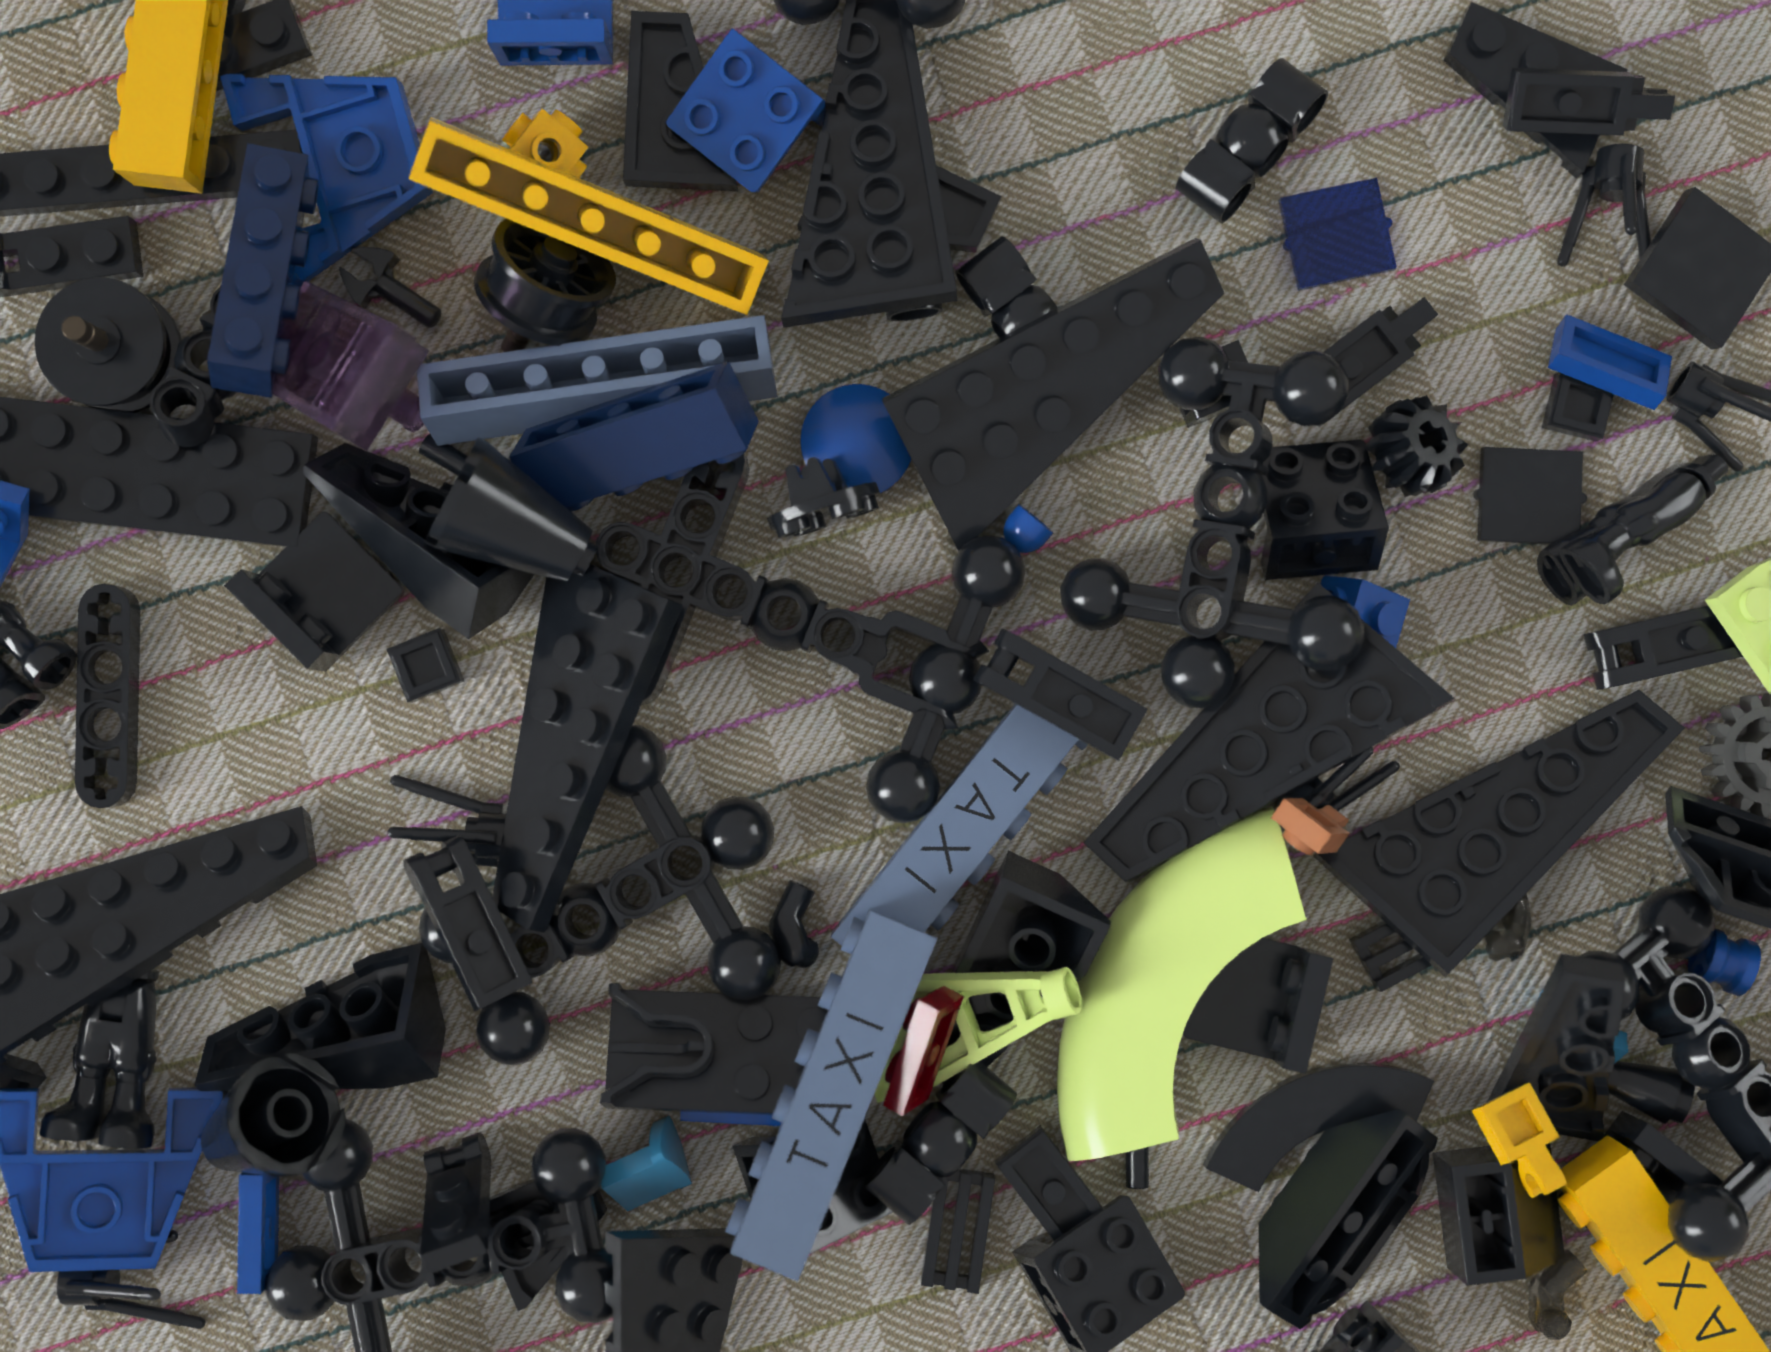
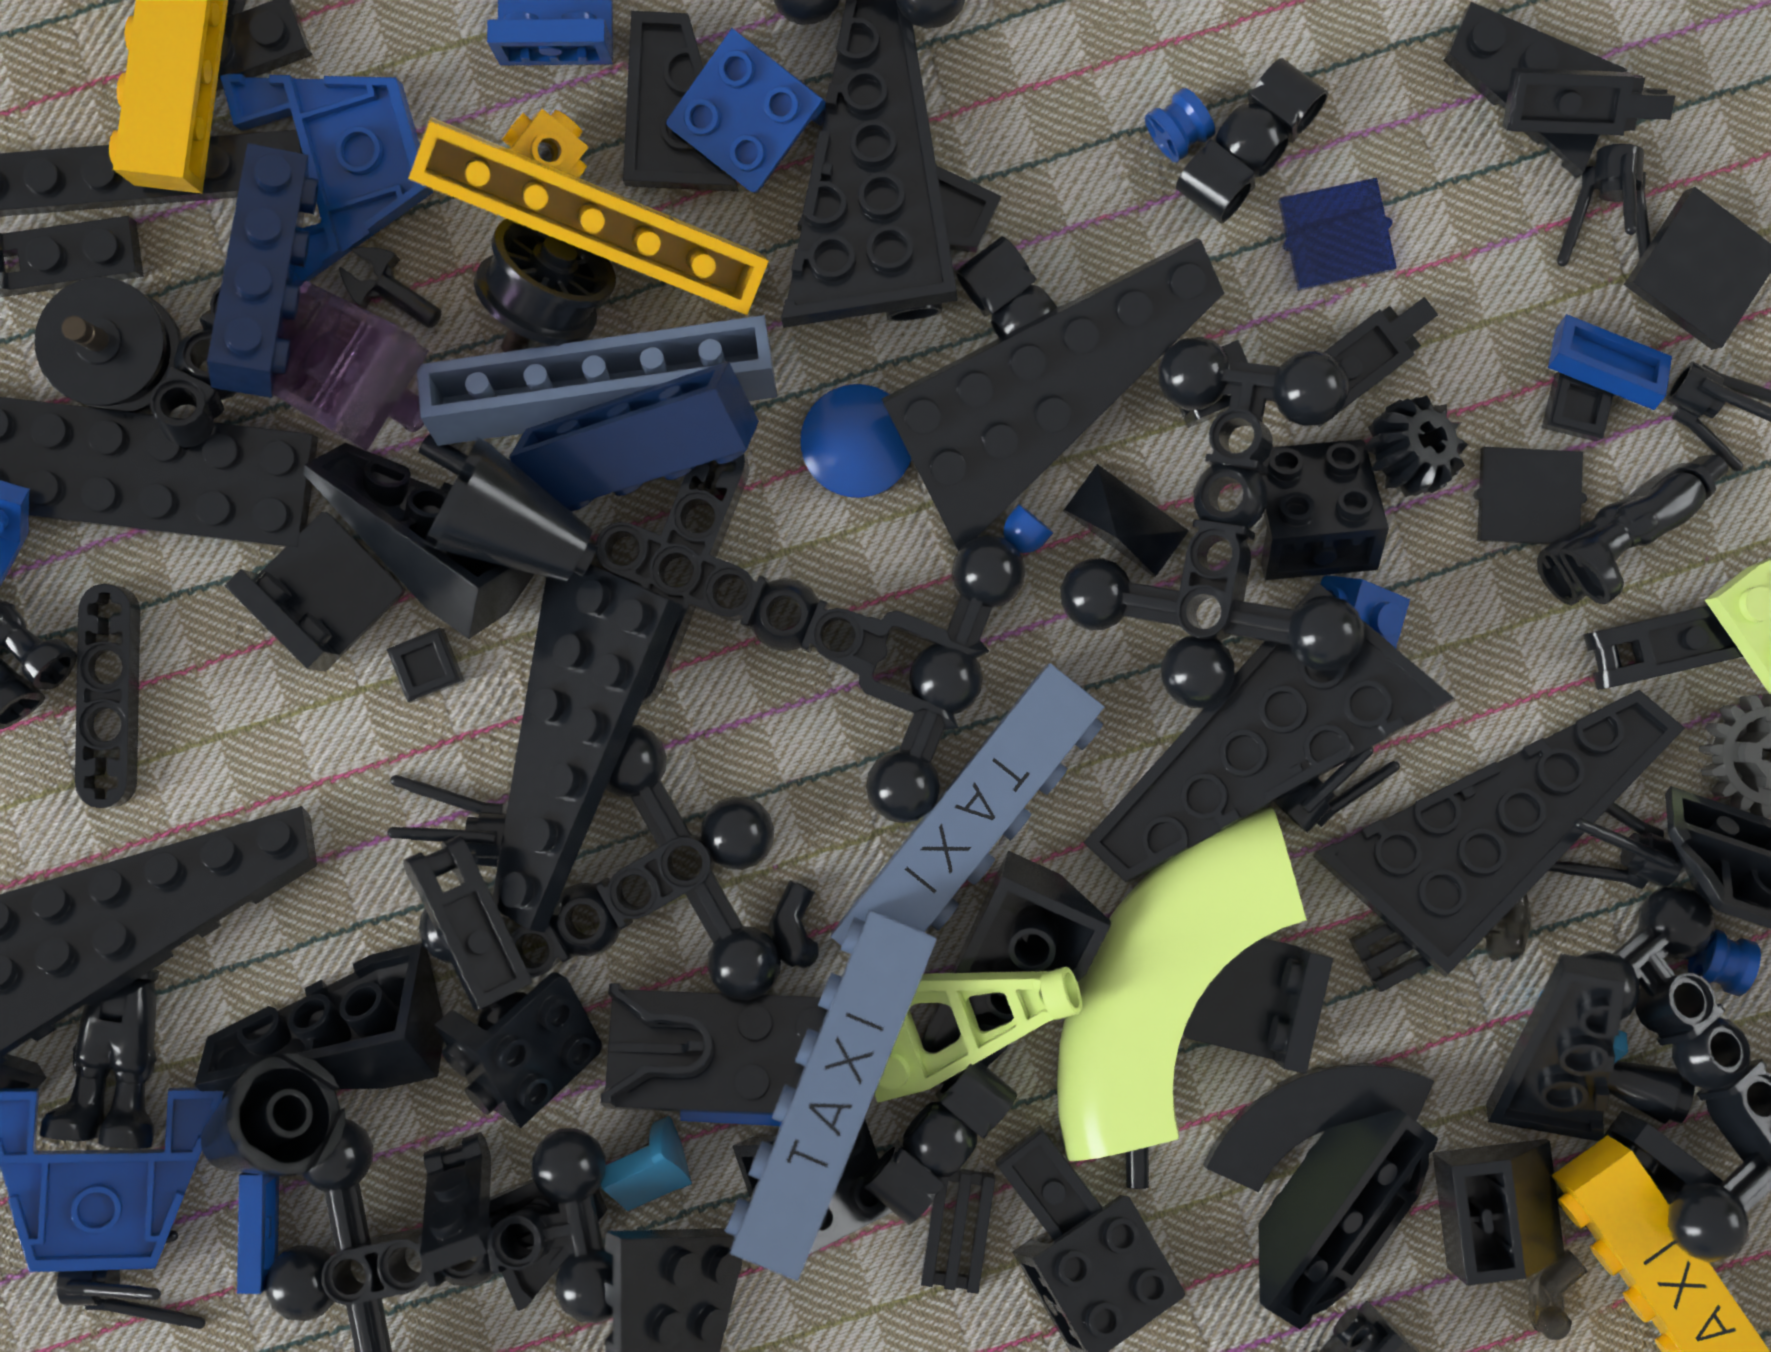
(525, 1053): none -> black bracket
(818, 494): black plate -> none
(917, 1063): dark red plate -> none
(1062, 695): black plate -> none
(1126, 520): none -> black slope
(1180, 125): none -> blue wheel
(1310, 827): nougat plate -> none
(1519, 1131): yellow plate -> none
(1645, 854): none -> black plant

